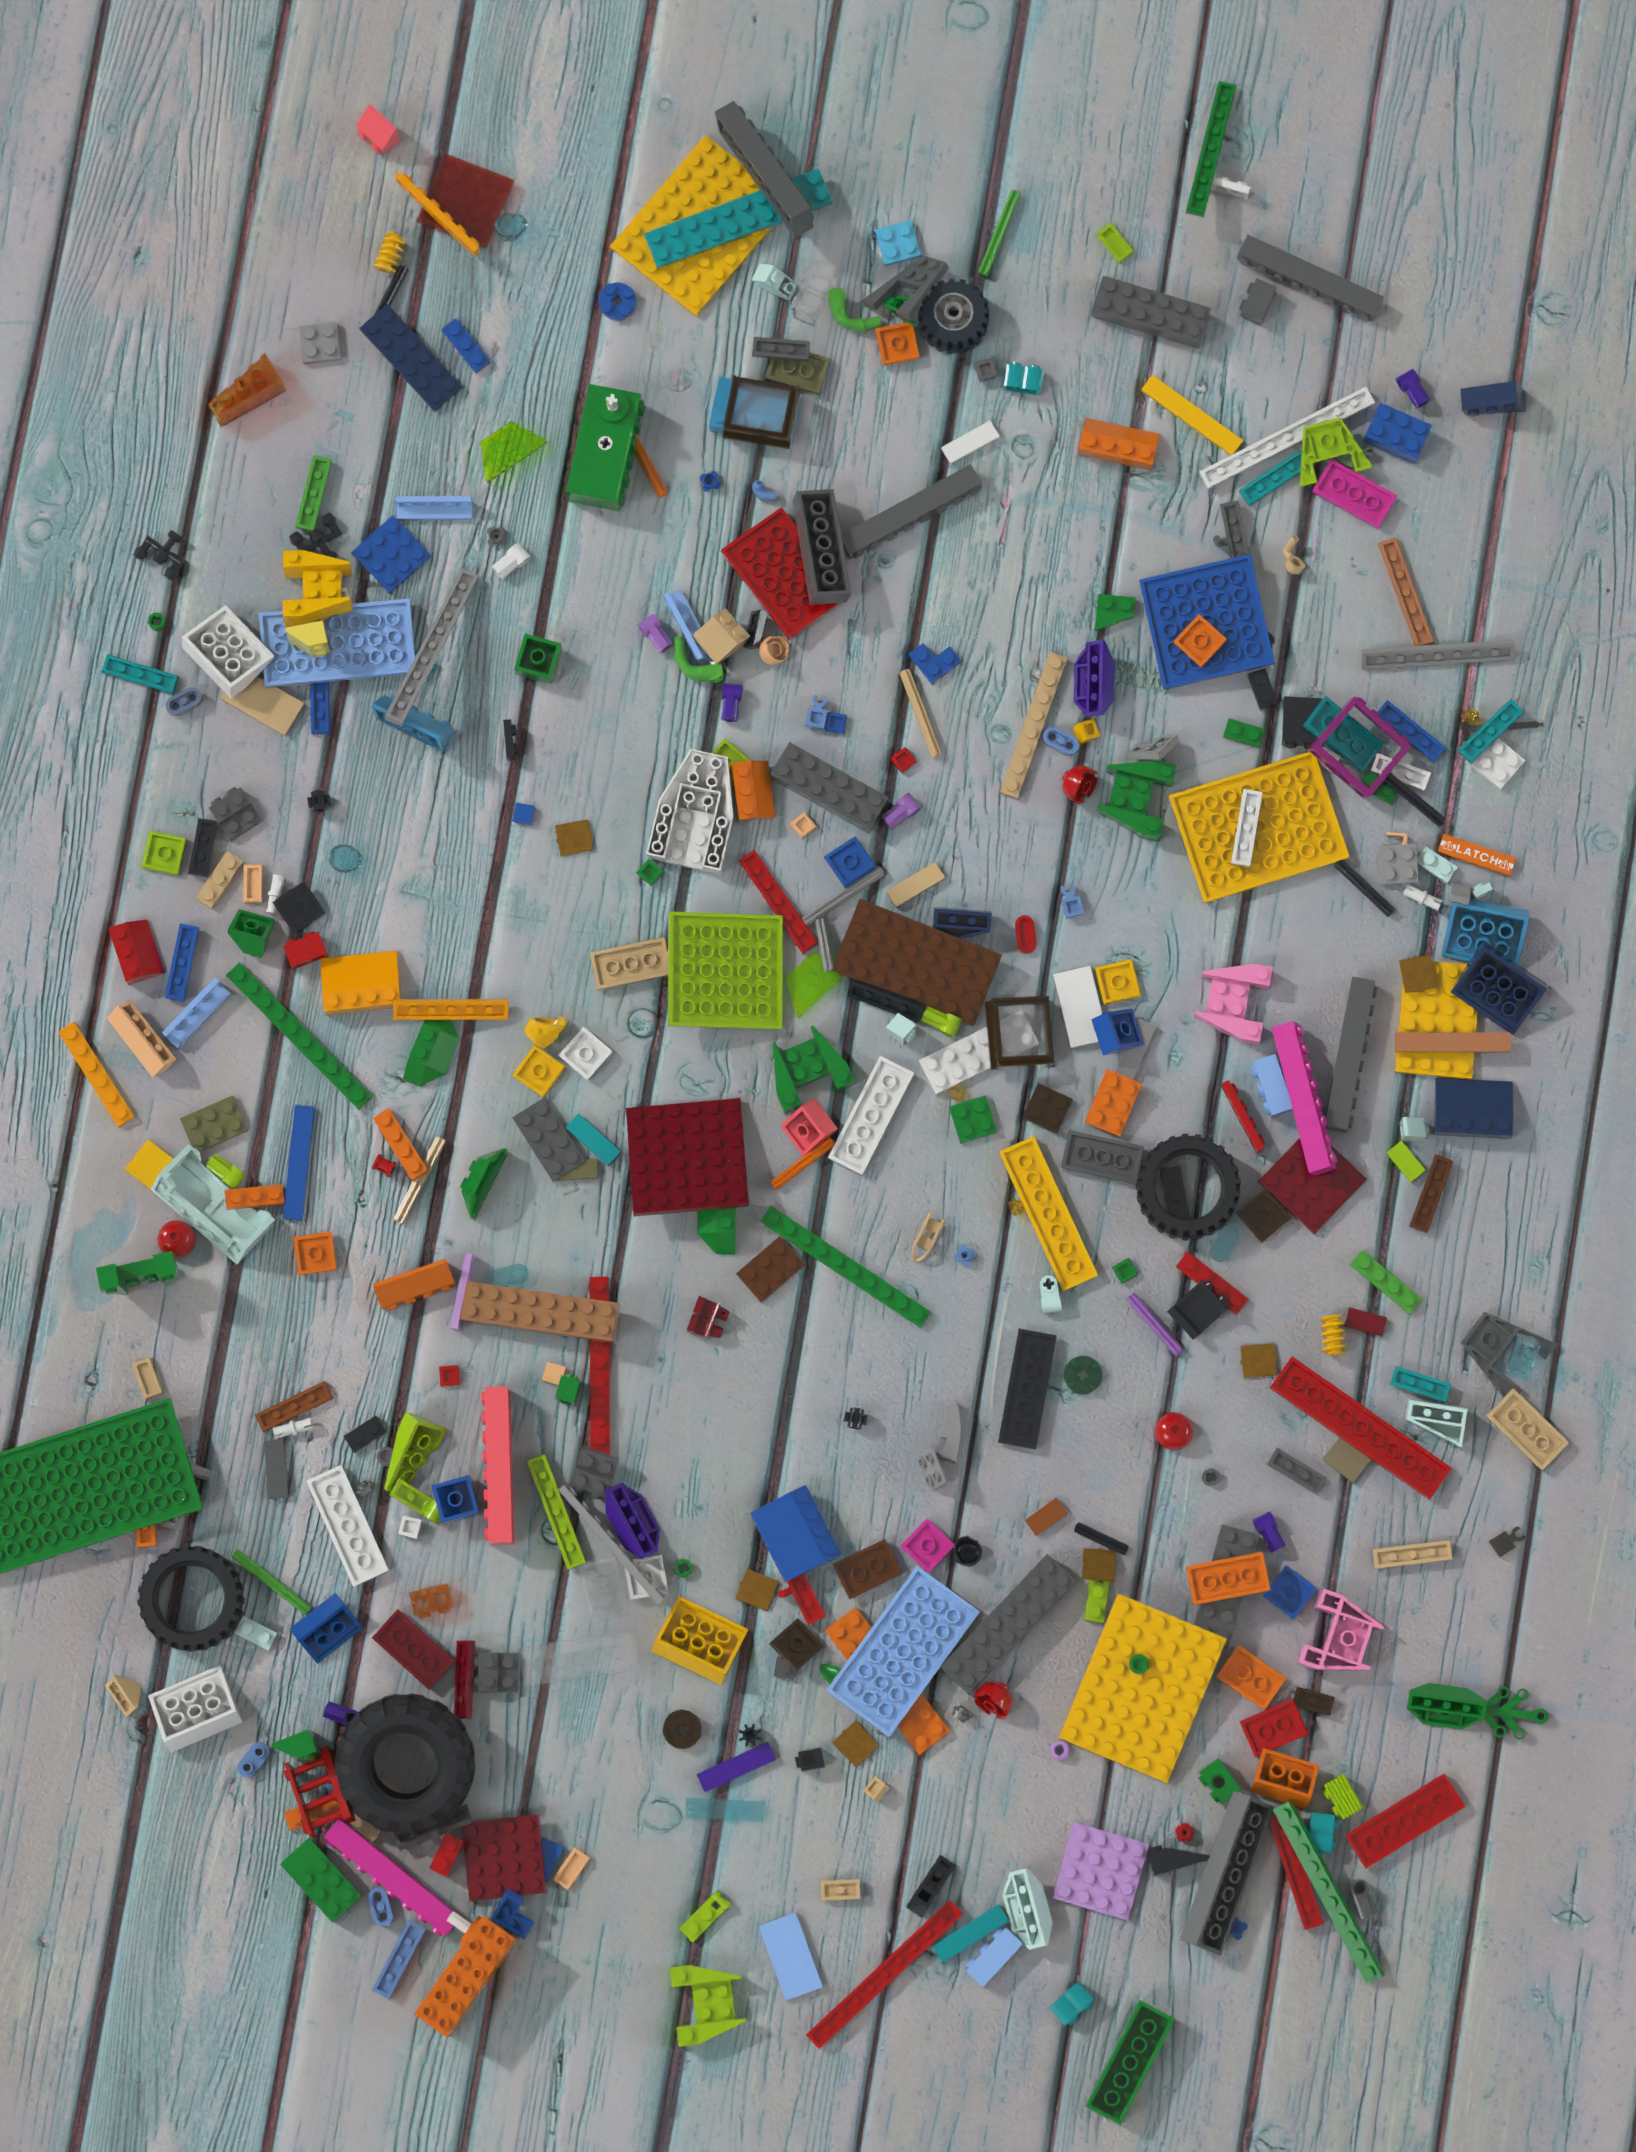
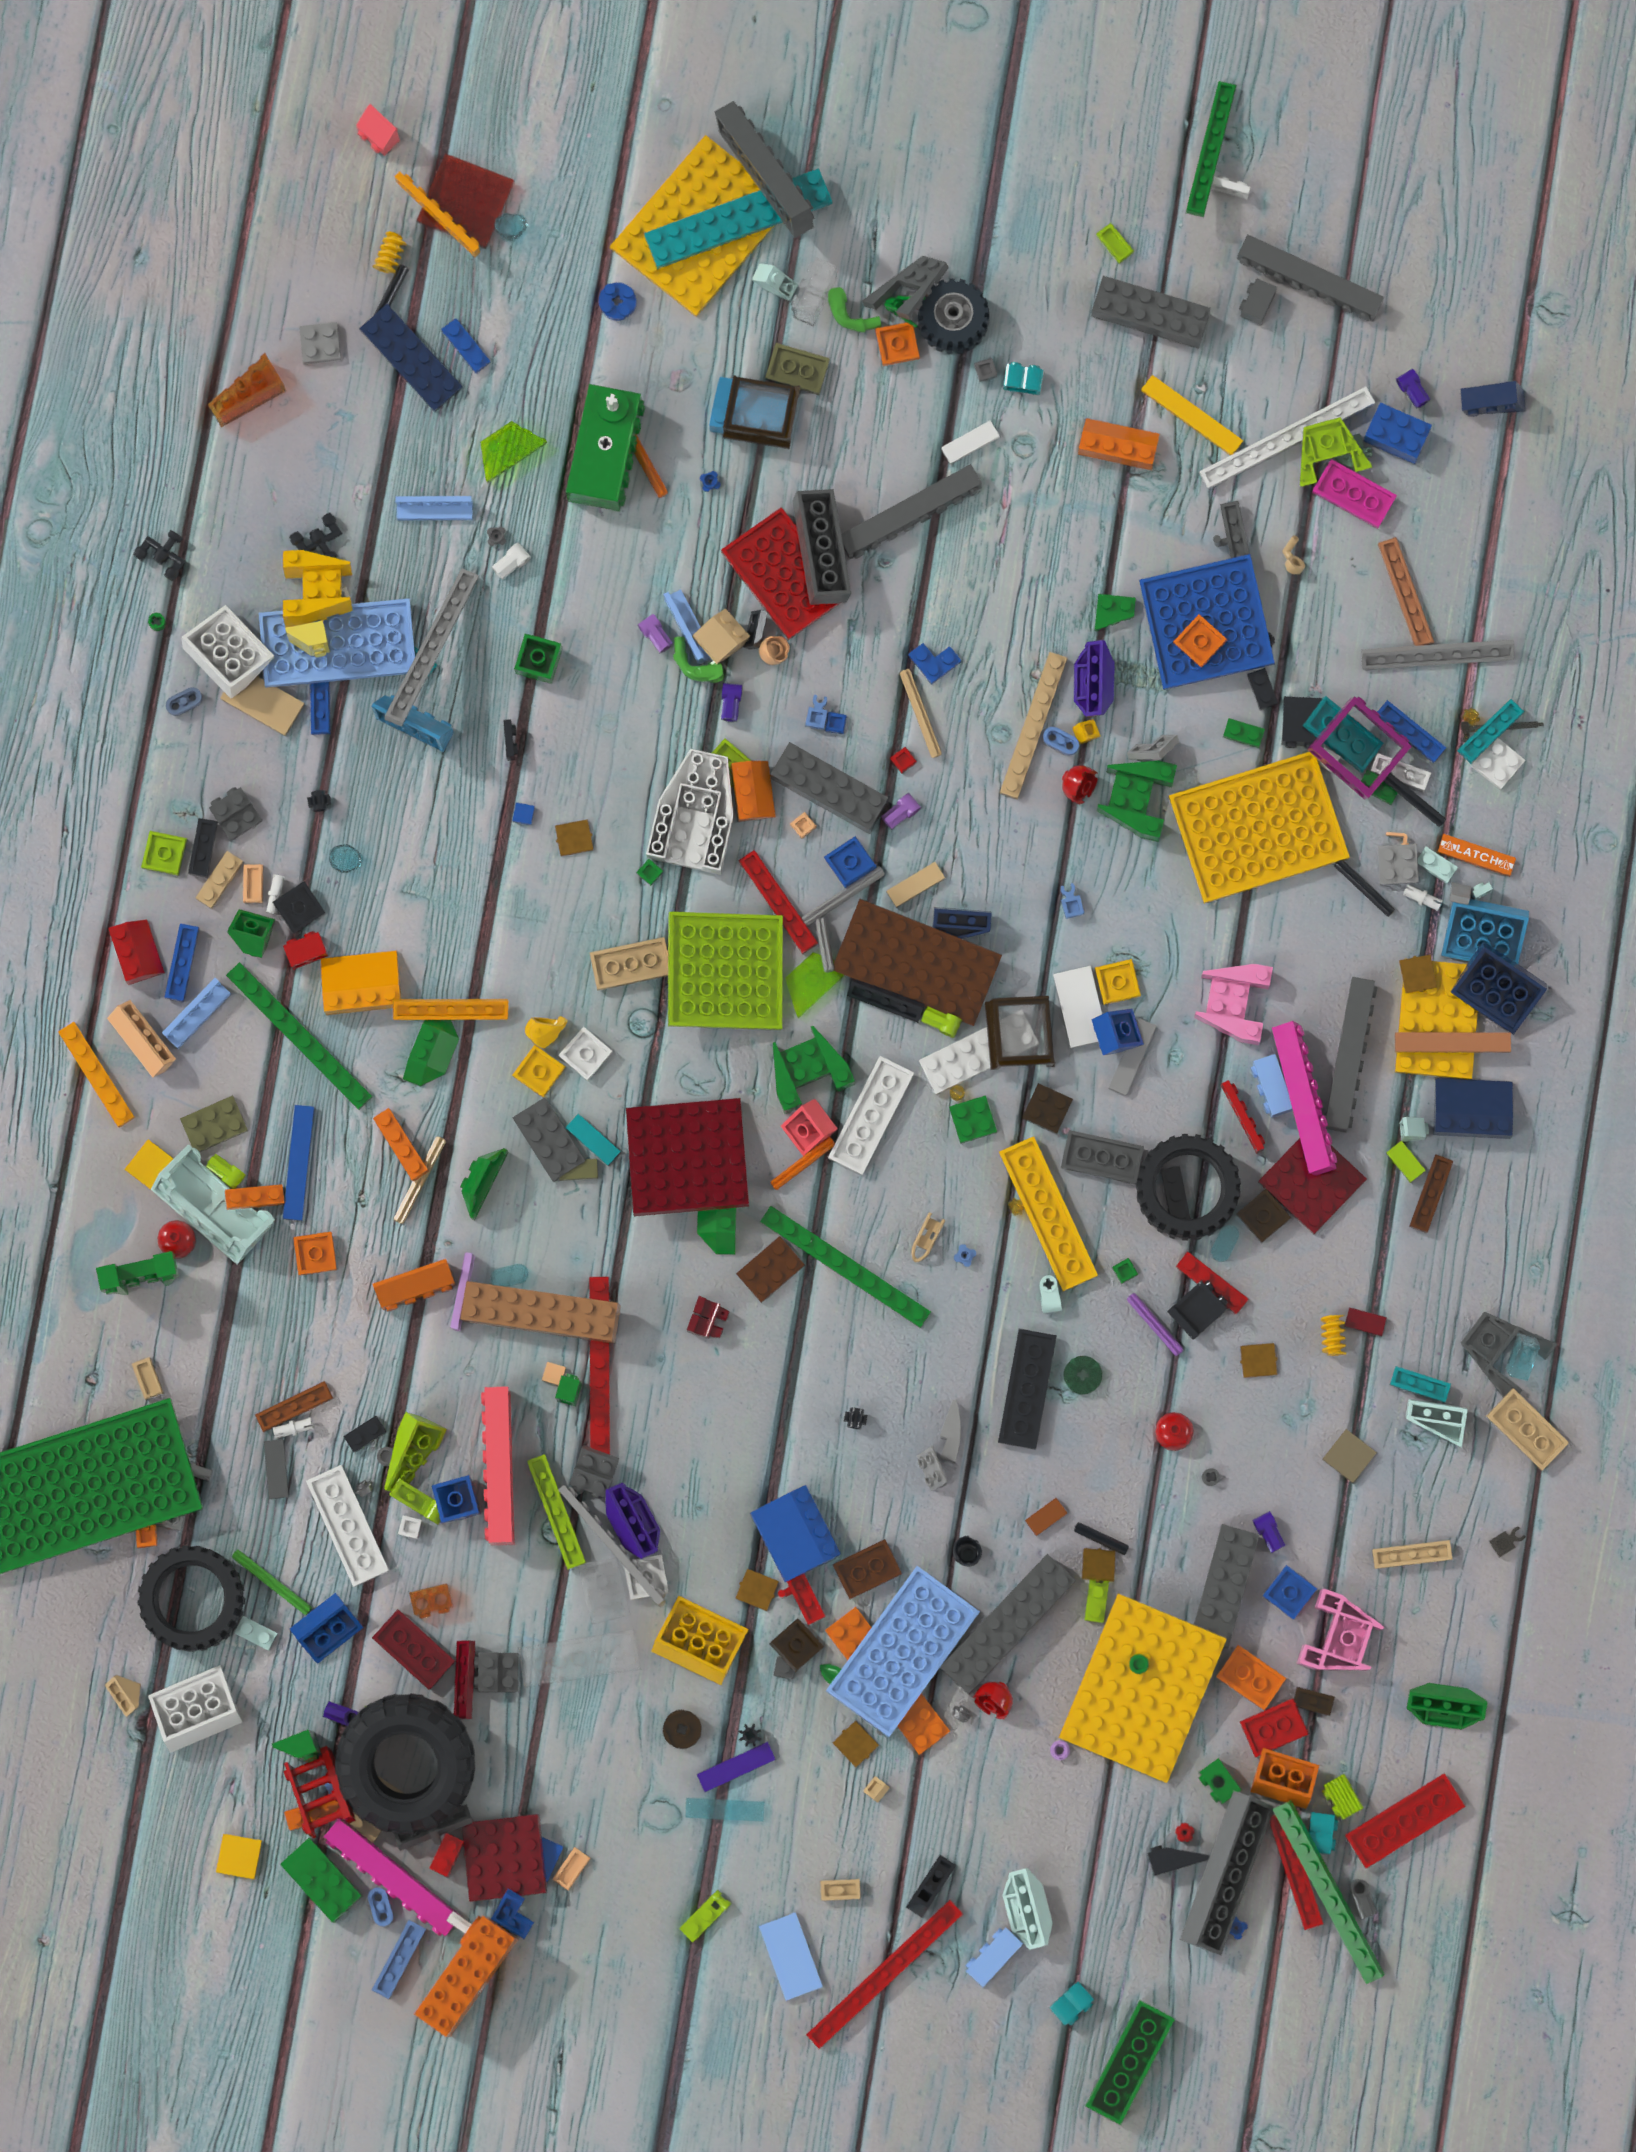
(140, 674): teal tile -> none
(239, 1856): none -> yellow tile
(253, 1760): medium blue plate -> none
(313, 493): bright green plate -> none
(384, 1165): red bush -> none
(391, 554): blue plate -> none
(449, 1375): red tile -> none
(680, 1562): green bush -> none
(711, 2000): lime wedge -> none
(761, 493): medium blue arm -> none
(781, 349): dark grey plate -> none
(817, 1753): black brick -> none
(897, 243): medium azure plate -> none
(901, 1029): light aqua slope -> none
(927, 1545): dark pink plate -> none
(970, 1933): teal tile -> none
(999, 233): bright green axle -> none
(1025, 934): red tile -> none
(1100, 1871): lavender plate -> none
(1113, 1102): orange plate -> none
(1227, 1578): orange plate -> none
(1246, 828): white plate -> none
(1272, 479): teal tile -> none
(1296, 1471): dark grey plate -> none
(1360, 1428): red plate -> none
(1385, 1282): bright green plate -> none
(1507, 1712): green plant -> none

